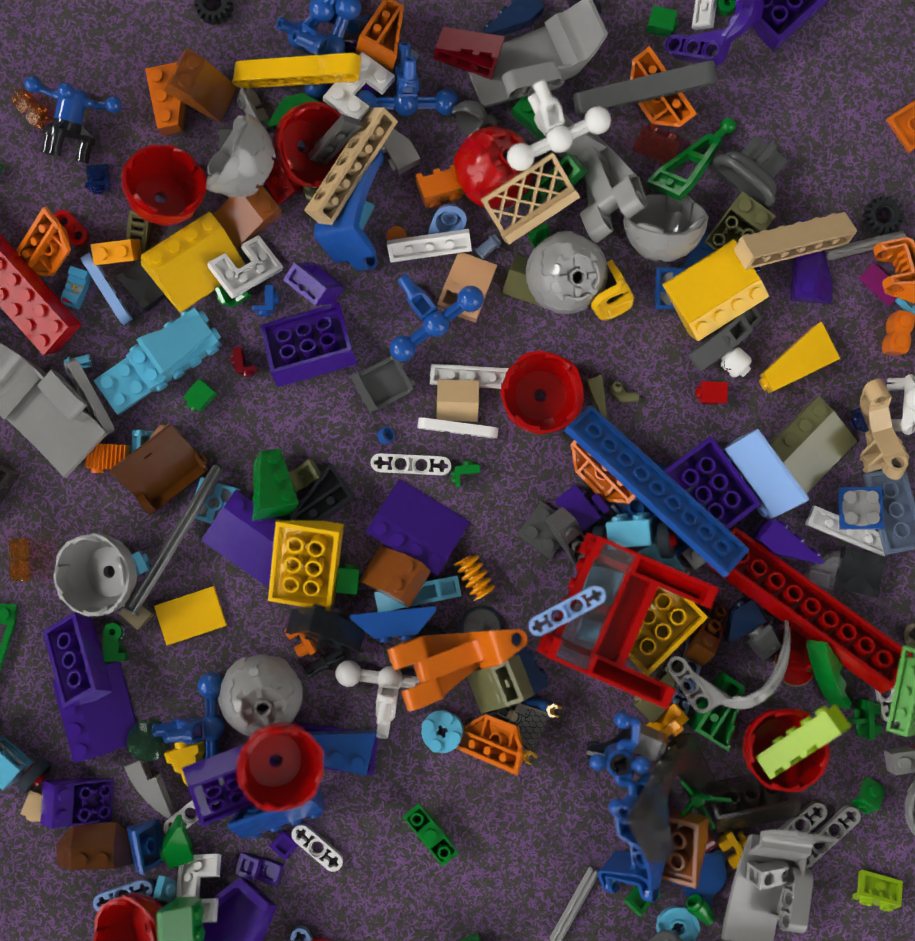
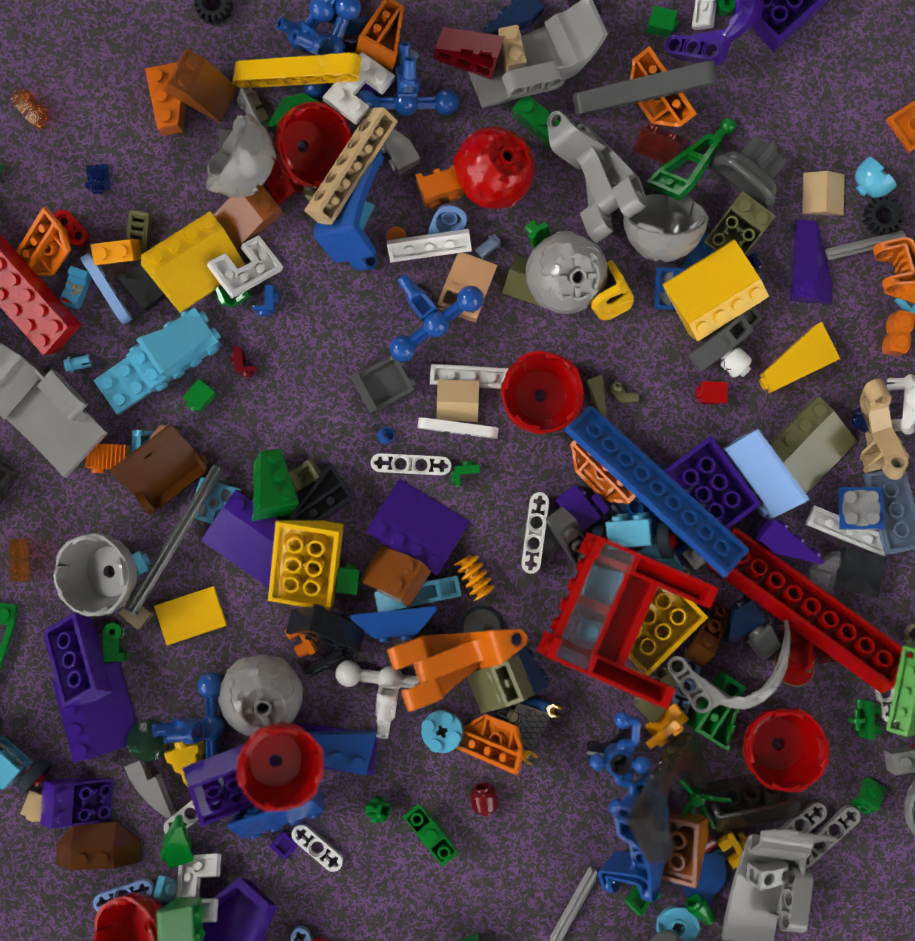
(69, 117): wheel -> none
(87, 392): light grey beam -> none
(145, 845): blue slope -> none
(164, 173): red piece -> none
(259, 868): dark purple slope -> none
(307, 344): dark purple slope -> none
(320, 286): dark purple window -> none
(336, 137): dark grey hinge -> none
(377, 809): none -> green gear
(472, 117): dark grey hair -> none
(484, 799): none -> dark red head
(512, 49): none -> tan brick
(532, 532): none -> white beam
(539, 214): tan fence -> none
(551, 123): white connector -> none
(565, 607): light blue beam -> none
(574, 171): green brick -> none
(650, 743): light grey brick -> none
(794, 240): tan brick -> none
(803, 740): lime wedge -> none
(823, 193): none -> tan slope
(827, 673): green slope -> none
(872, 279): magenta tile -> none
(873, 179): none -> medium azure cylinder
(878, 891): lime bracket -> none

